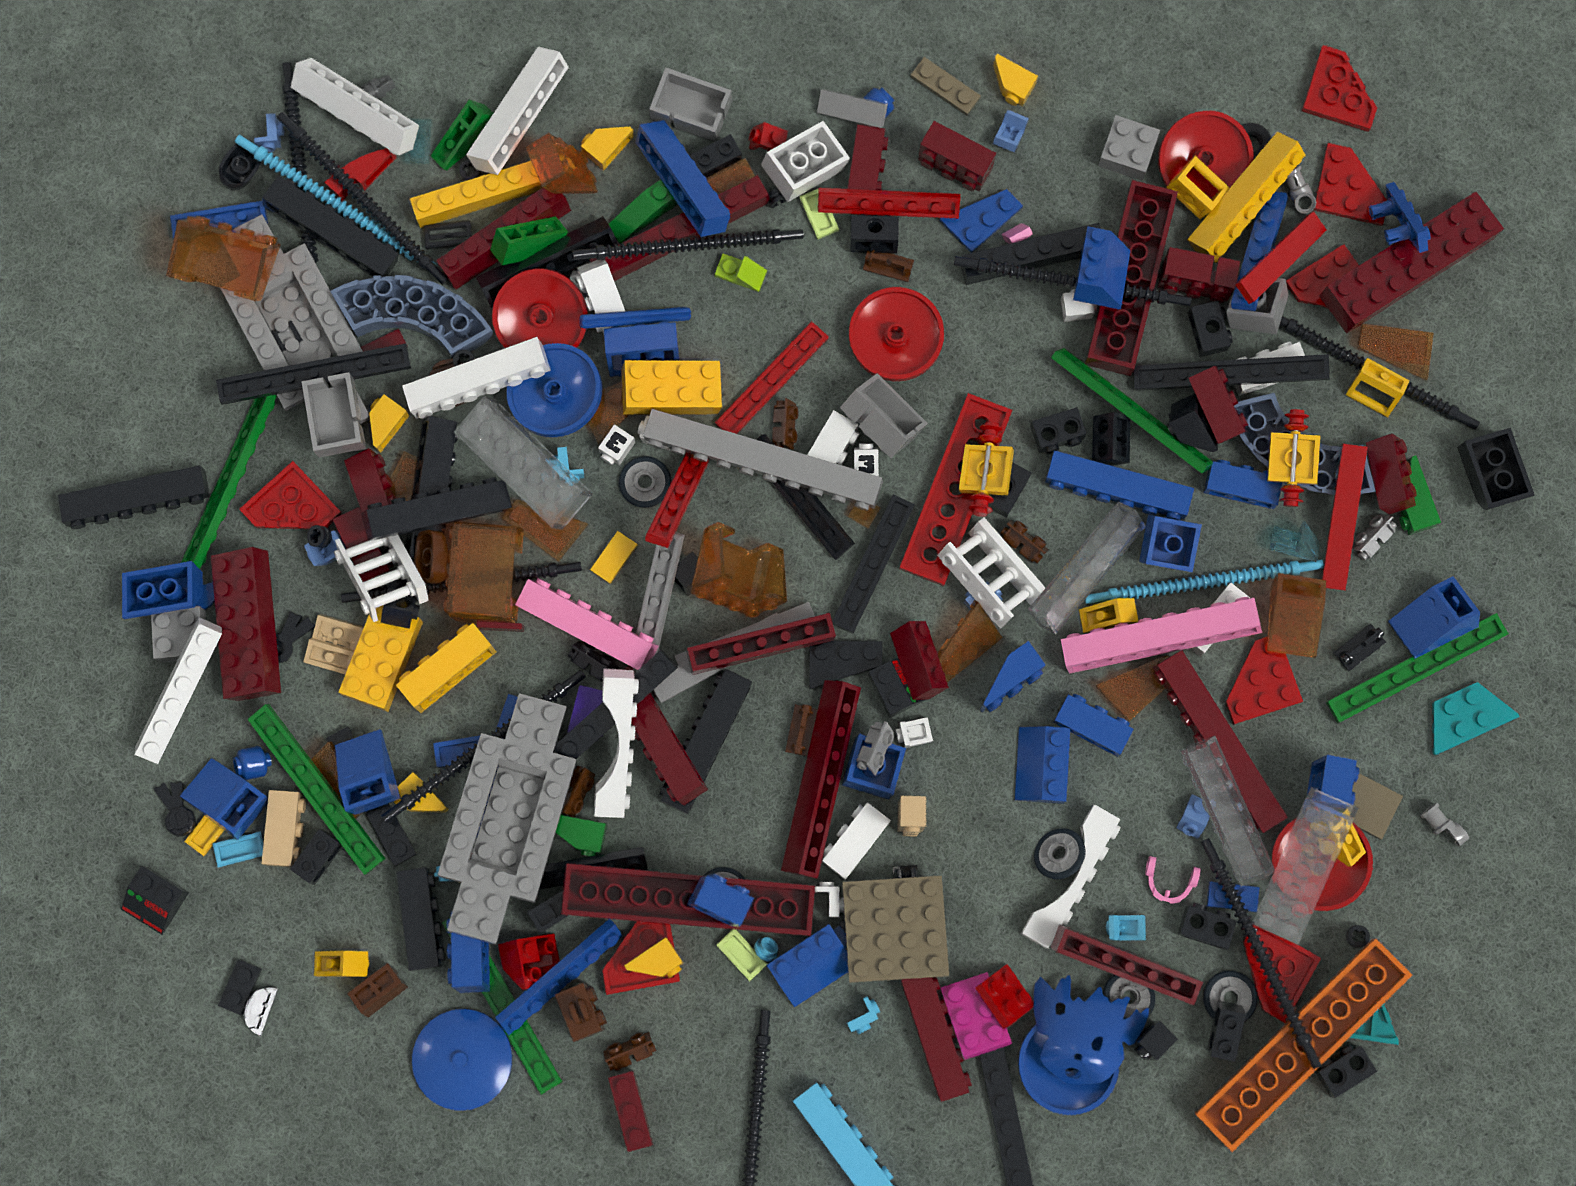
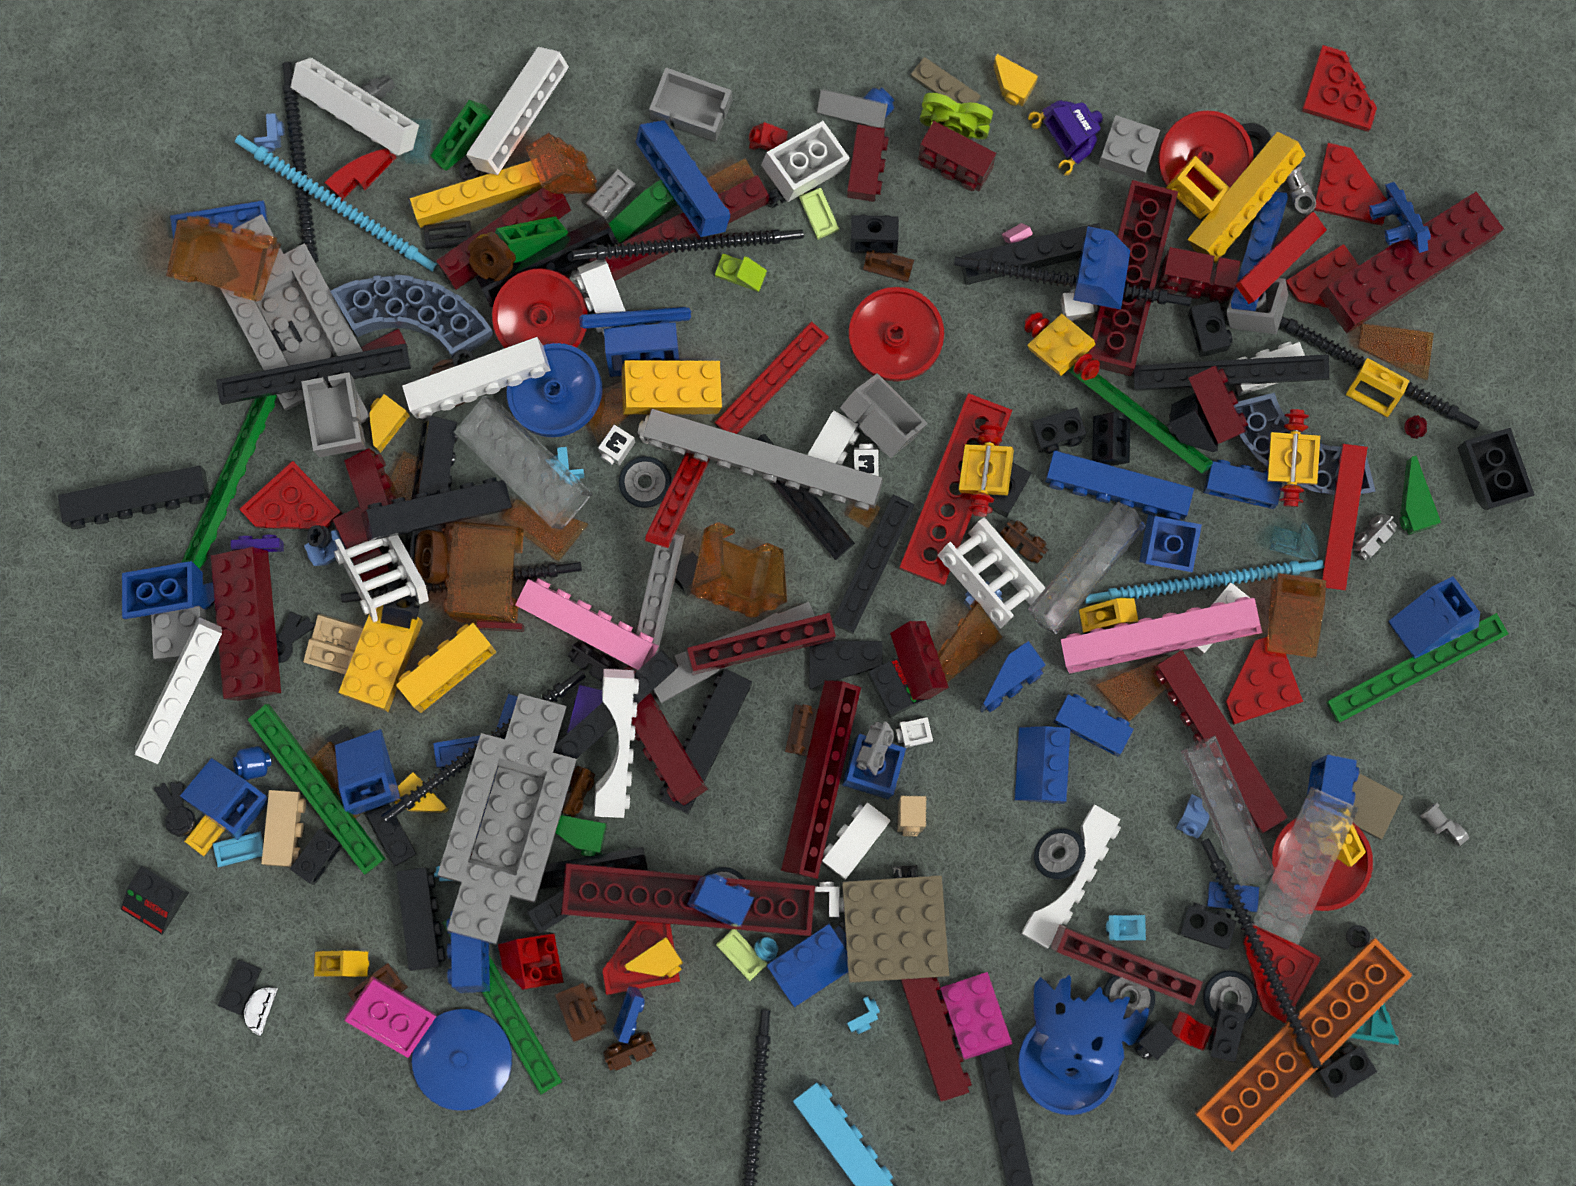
(237, 168): black piece -> none
(268, 542): none -> dark purple plate
(300, 135): black hose -> none
(330, 228): black brick -> none
(390, 1017): none -> dark pink plate
(502, 259): none -> reddish brown plate
(559, 976): blue plate -> none
(606, 144): yellow slope -> none
(611, 194): none -> light grey plate
(613, 557): yellow tile -> none
(626, 1021): none -> blue plate
(631, 1111): dark red brick -> none
(717, 156): black brick -> none
(785, 413): reddish brown hinge -> none
(888, 203): red tile -> none
(964, 118): none -> lime plant
(982, 219): blue wing -> none
(1005, 996): red plate -> none
(1011, 131): medium blue bracket -> none
(1061, 345): none -> yellow plate
(1072, 128): none -> dark purple torso
(1191, 1031): none -> red bracket
(1193, 881): bright pink piece -> none
(1360, 647): black hinge -> none
(1391, 473): dark red brick -> none
(1411, 424): none -> dark red plate
(1466, 716): teal wing -> none

